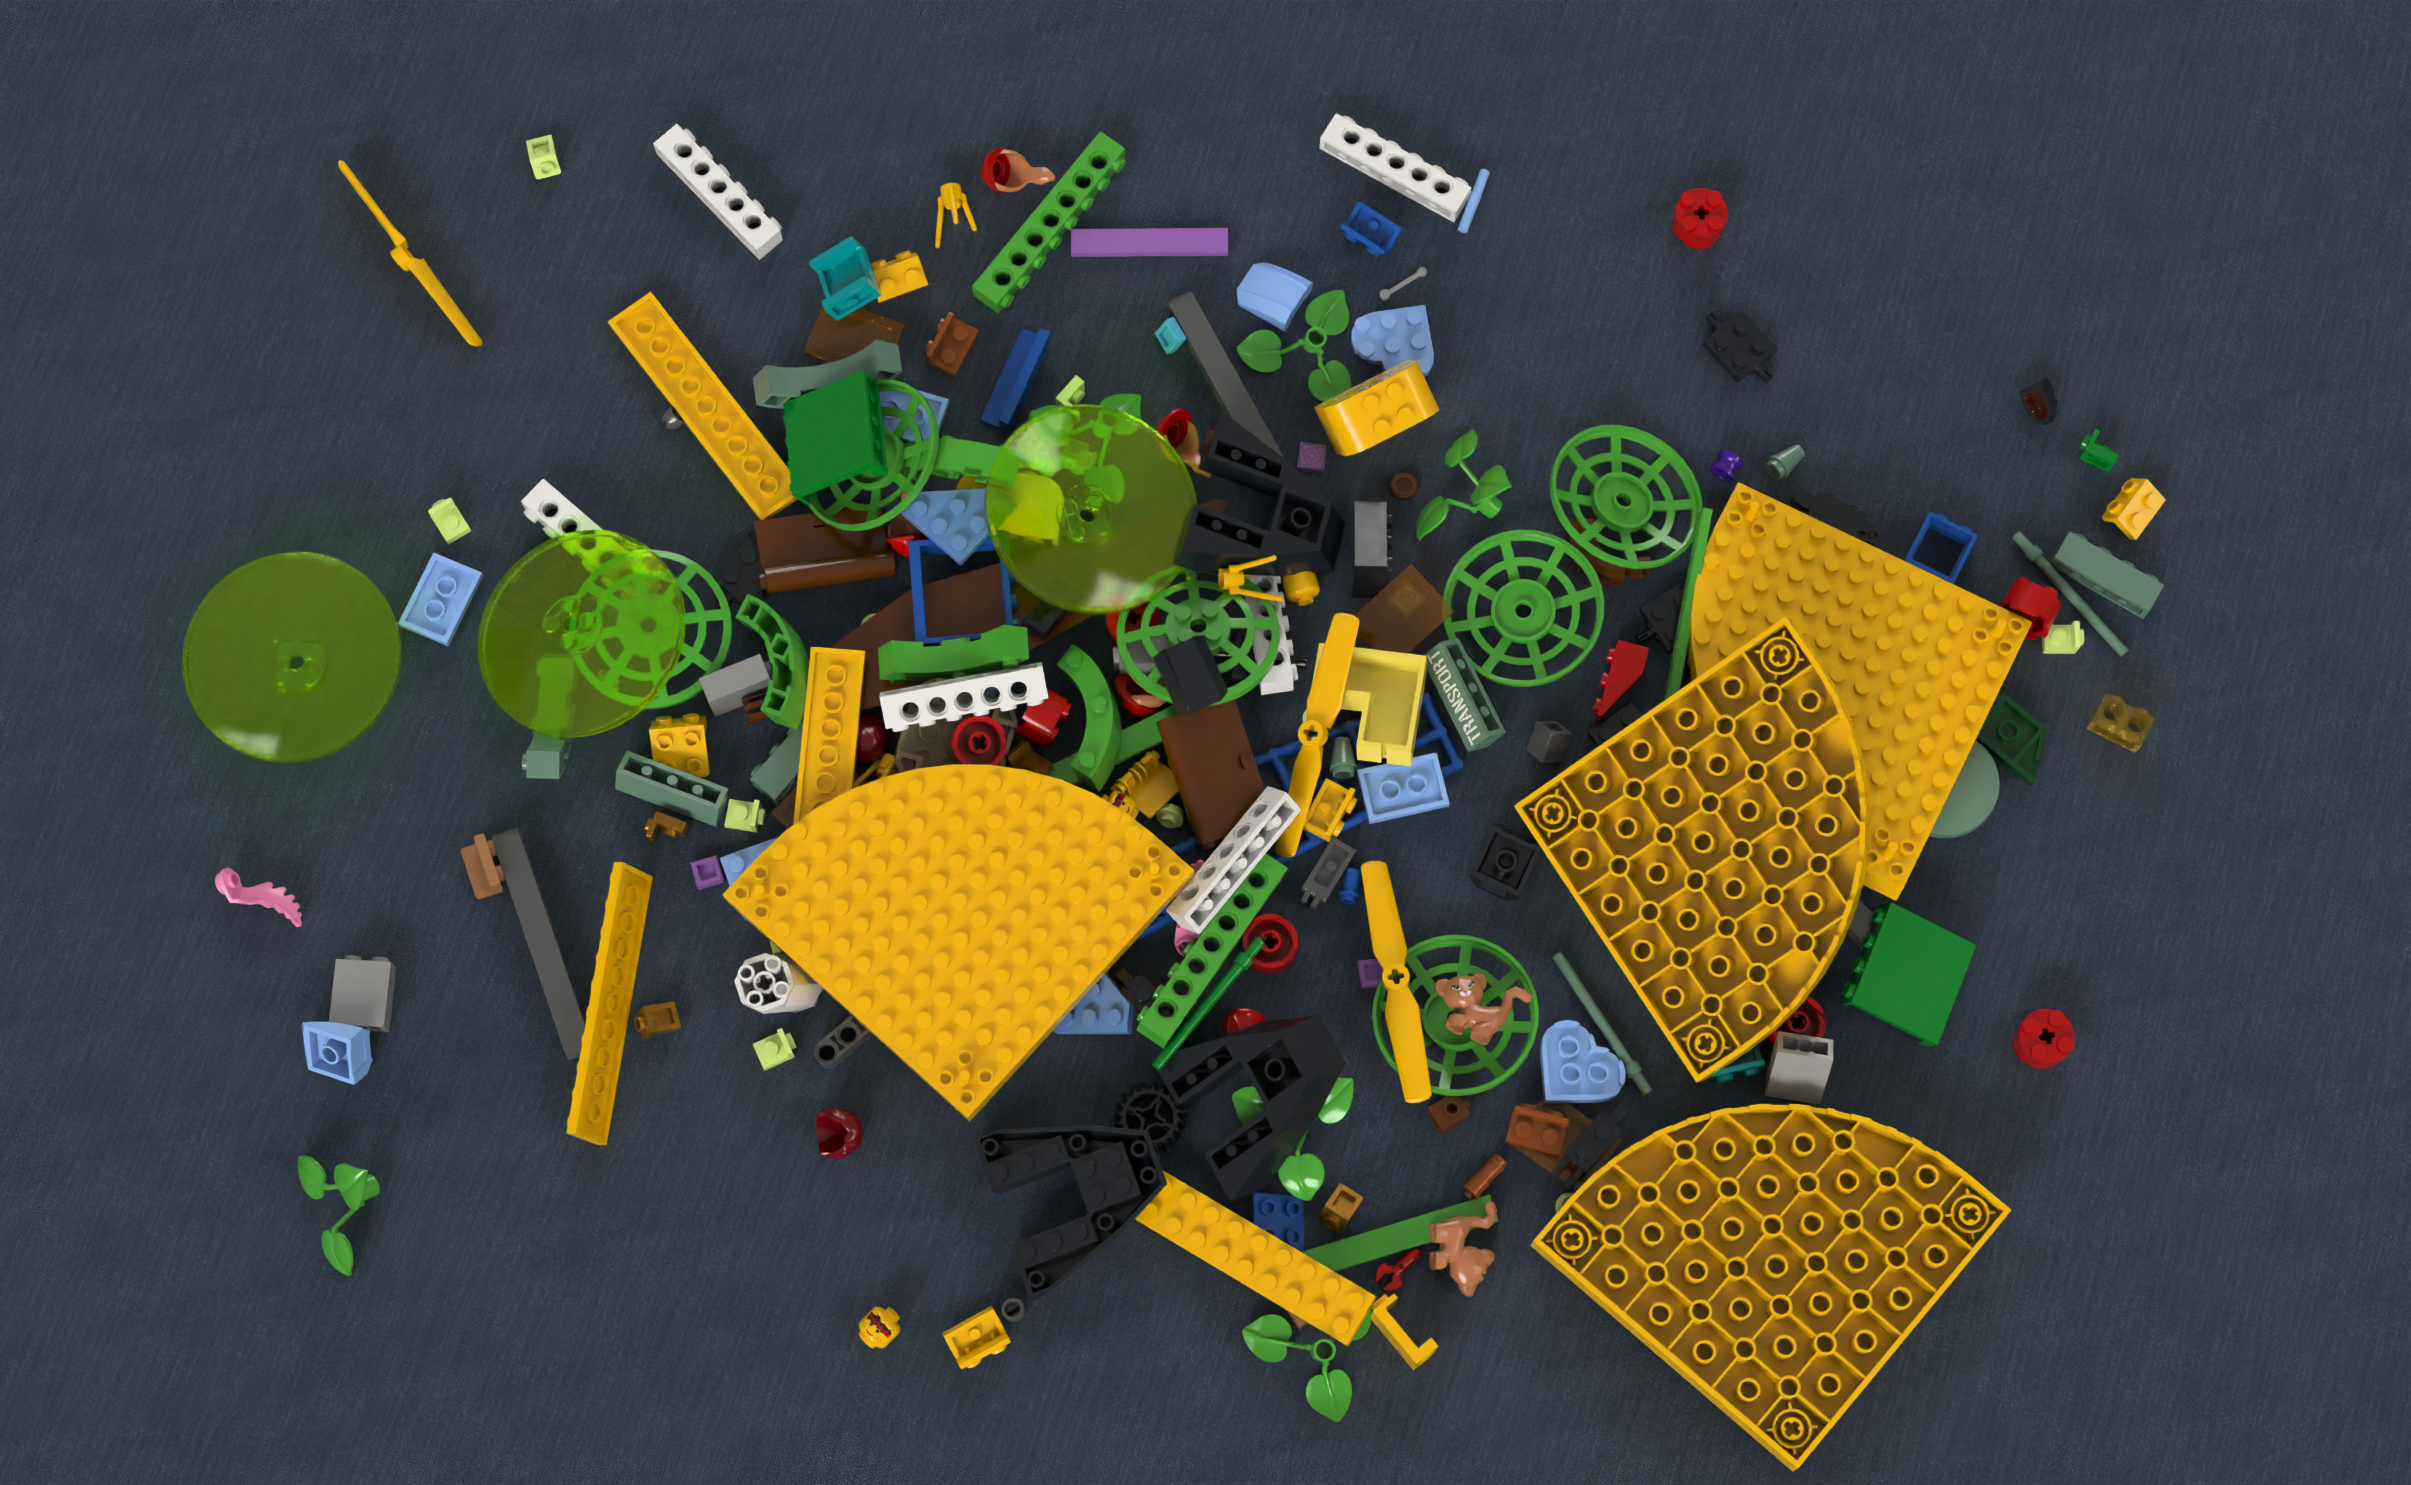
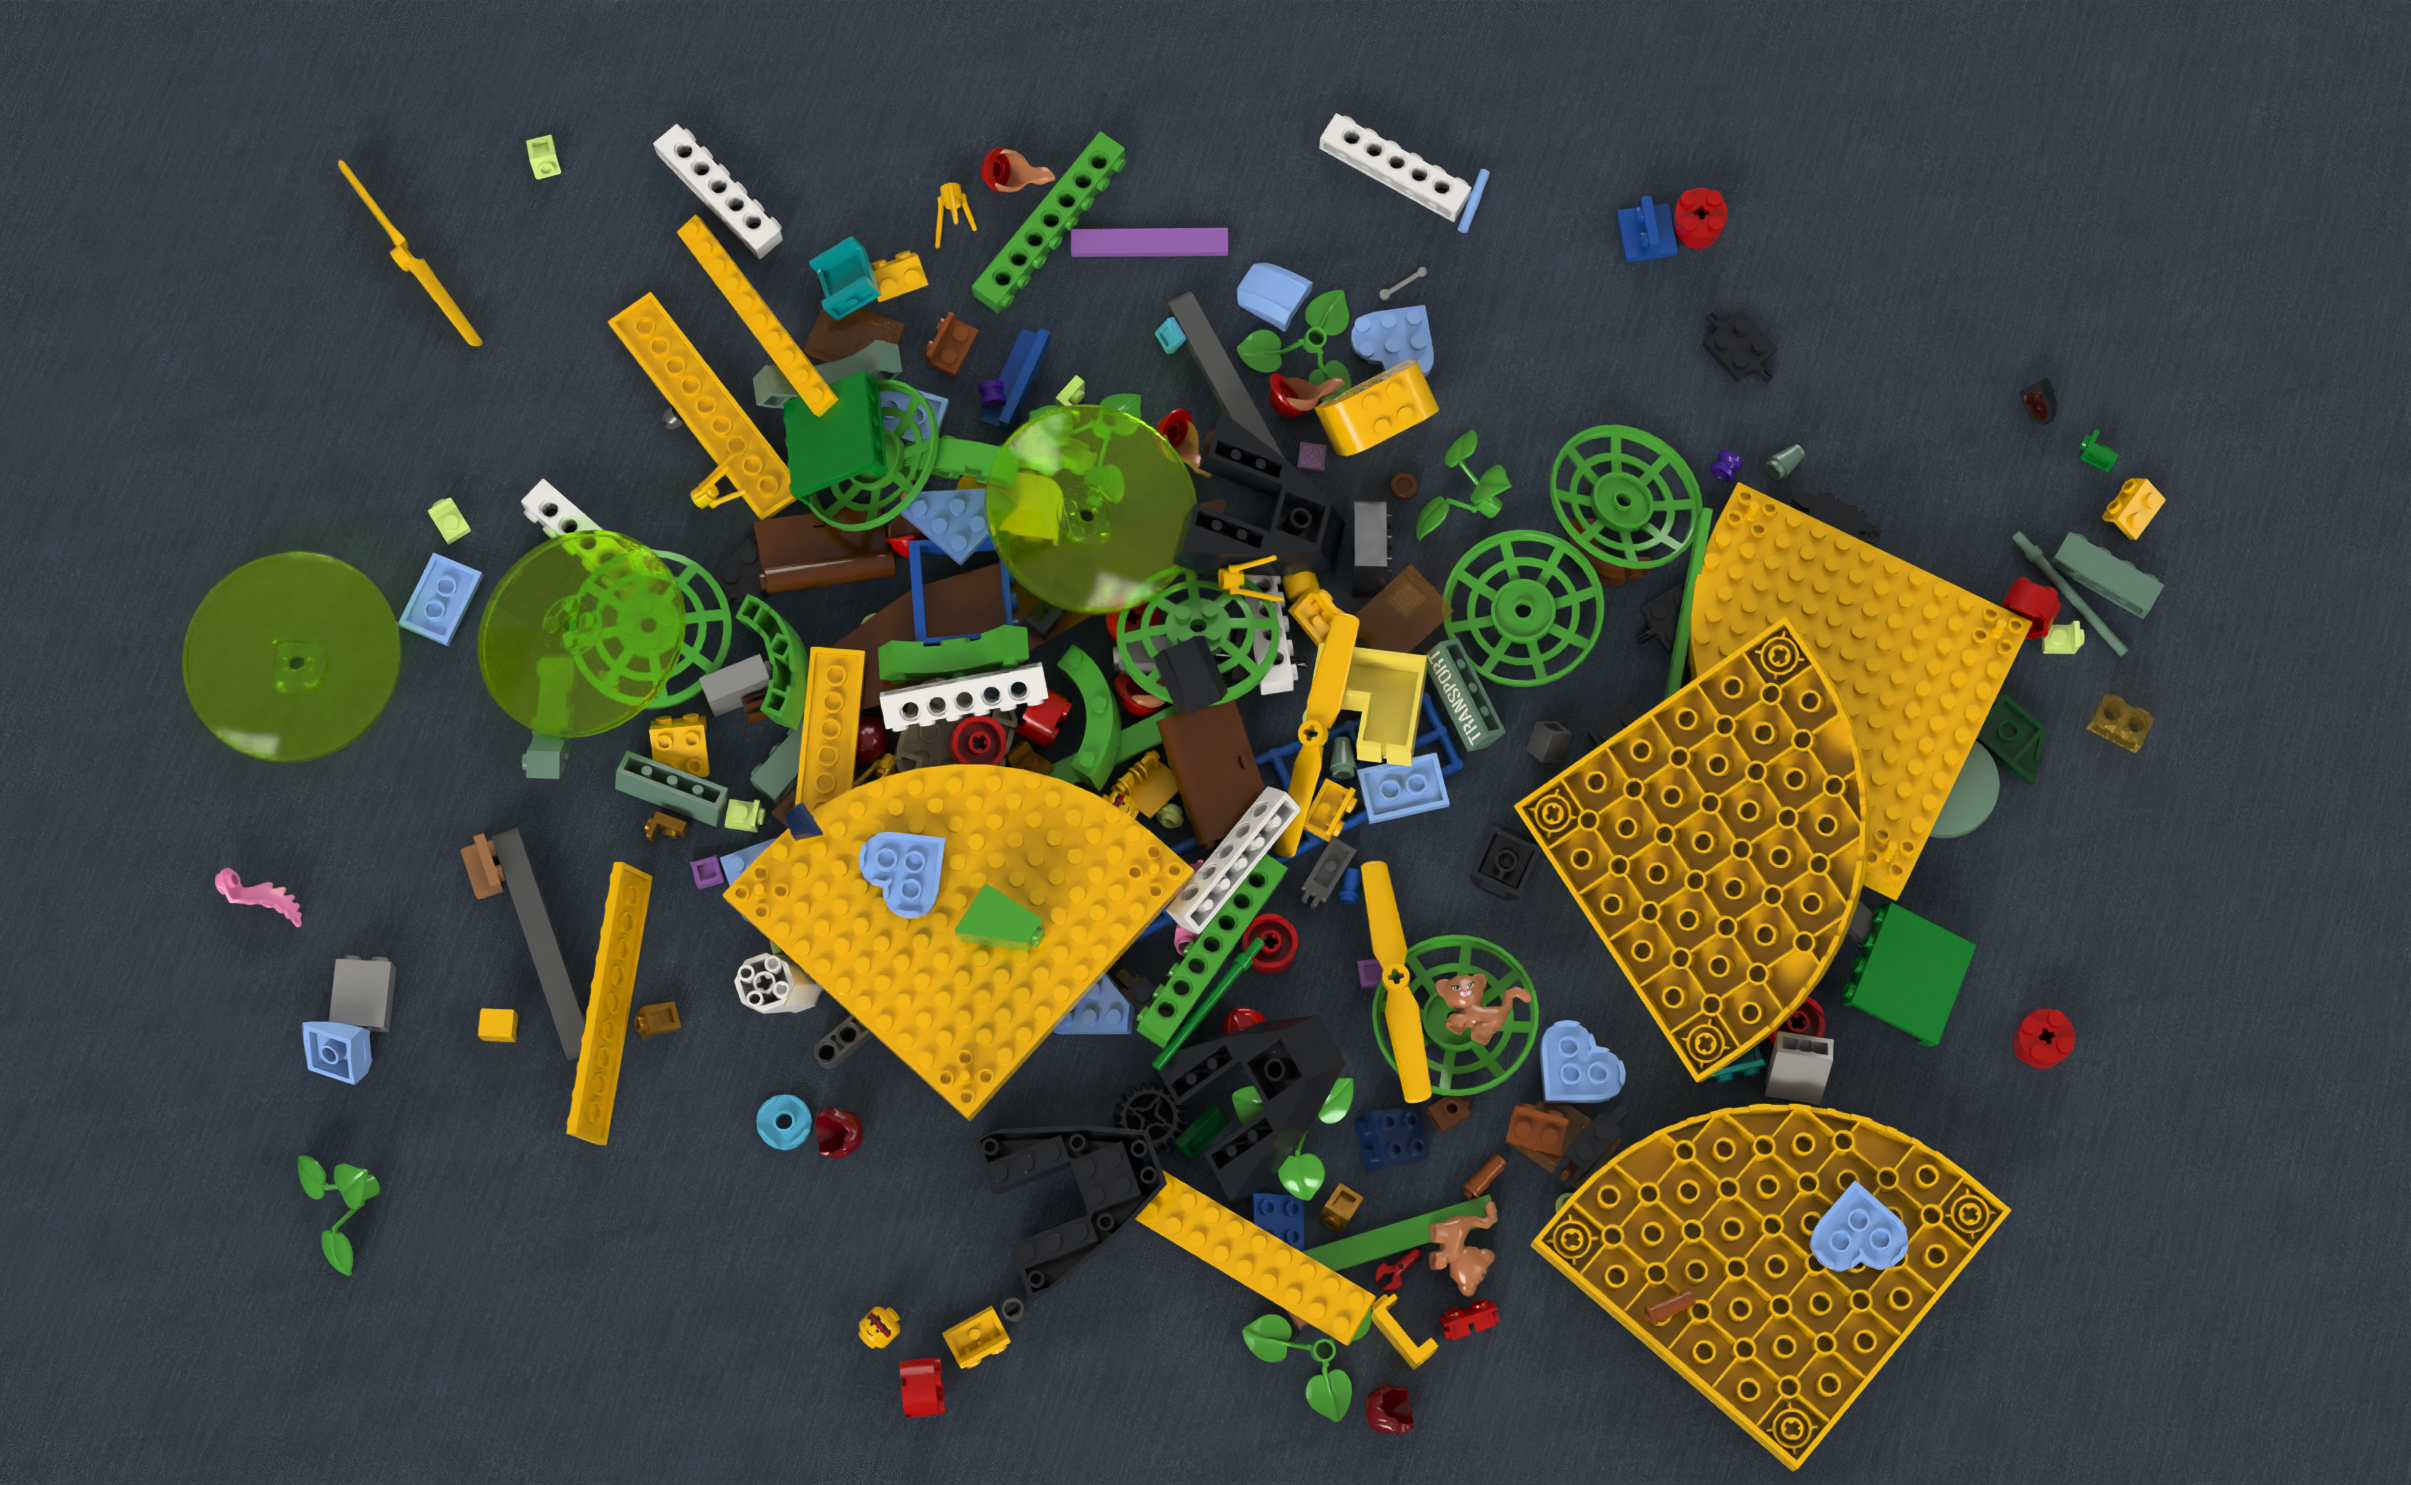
(498, 1025): none -> yellow panel
(707, 492): none -> yellow plant
(757, 316): none -> yellow plate
(775, 1049): yellowish green bracket -> none
(784, 1138): none -> medium azure tile
(802, 823): none -> dark blue piece
(906, 869): none -> light blue plate
(922, 1387): none -> red brick
(992, 394): none -> dark purple wheel
(1000, 923): none -> bright green slope
(1201, 1132): none -> dark green tile
(1296, 396): none -> piece
(1315, 613): none -> yellow bracket
(1371, 229): blue bracket -> none
(1389, 1410): none -> dark red hair
(1390, 1138): none -> dark blue bracket
(1479, 1314): none -> red hinge
(1625, 671): red slope -> none
(1632, 1068): sand green bar -> none
(1646, 231): none -> blue bracket
(1666, 1308): none -> dark orange piece
(1858, 1231): none -> light blue plate
(1959, 533): blue window -> none

